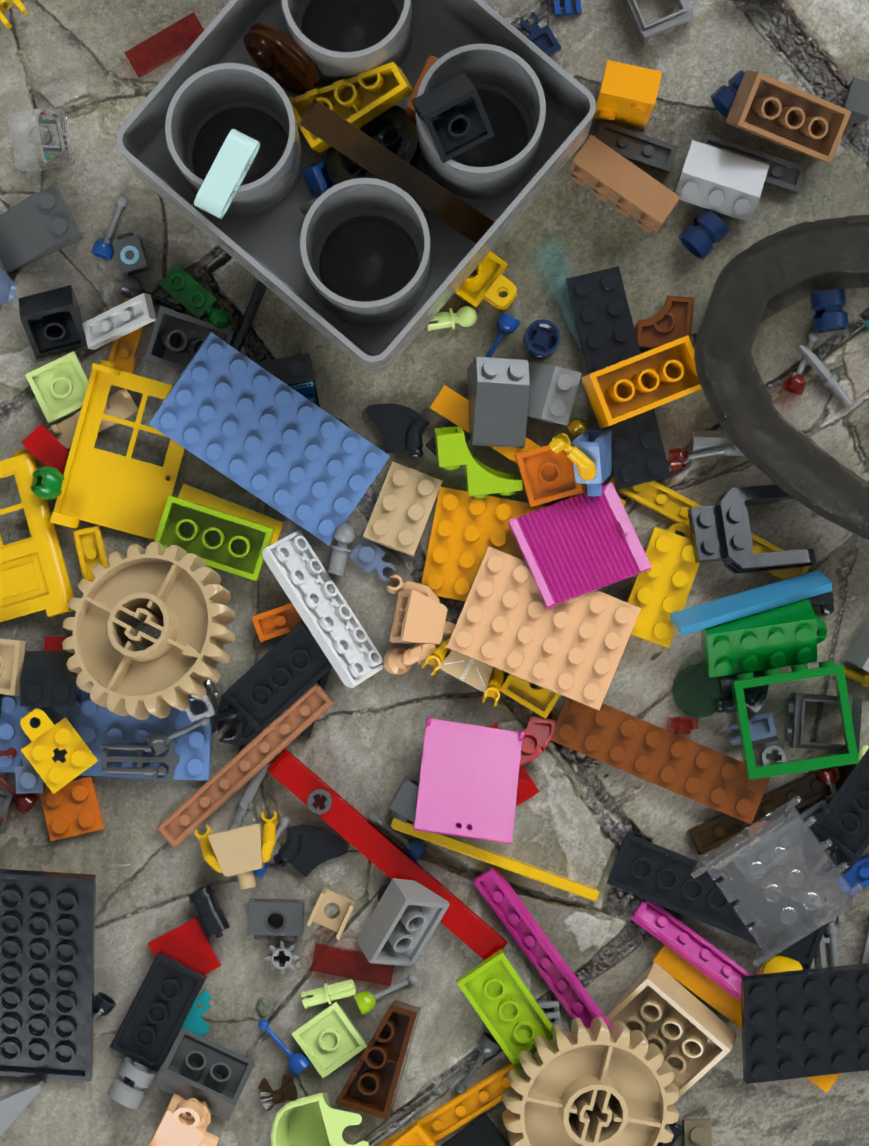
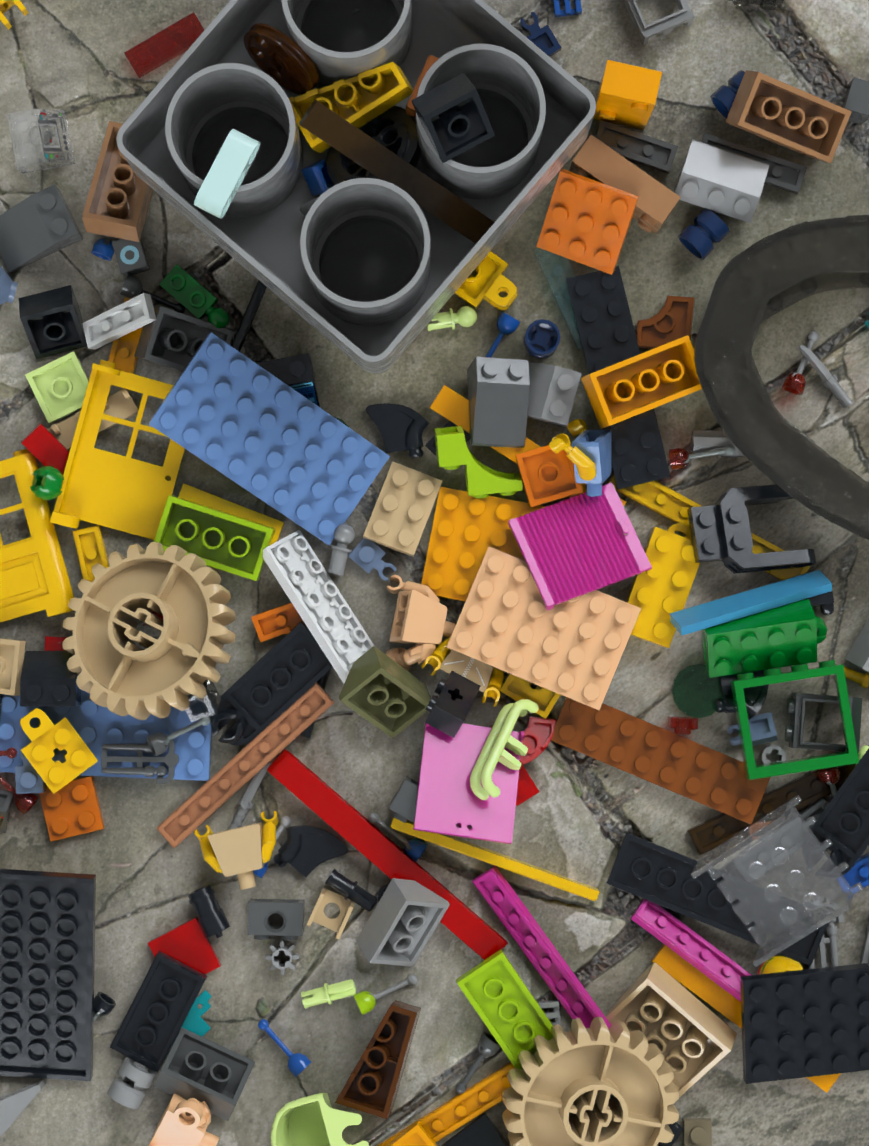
(117, 196): none -> medium nougat brick
(270, 1098): dark brown piece -> none
(311, 800): dark grey bush -> none
(329, 1039): yellowish green plate -> none
(350, 964): clear red plate -> none
(351, 890): none -> black axle
(384, 692): none -> olive slope
(452, 703): none -> black brick
(494, 750): none -> yellowish green piece
(587, 221): none -> orange plate
(829, 310): dark blue wheel -> none

